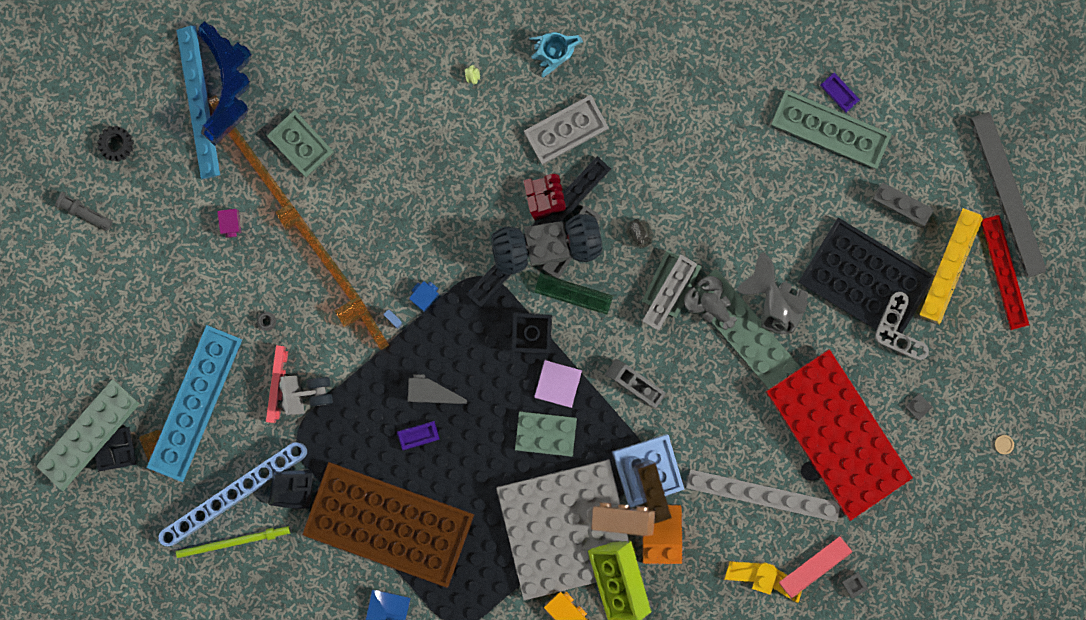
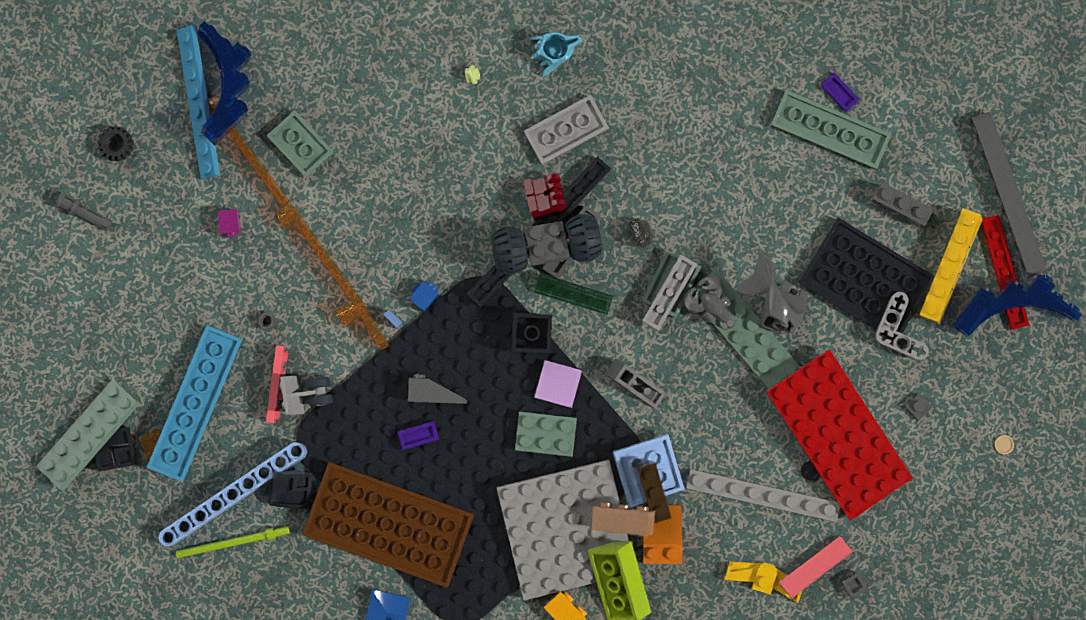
(1037, 294): none -> clear blue arch

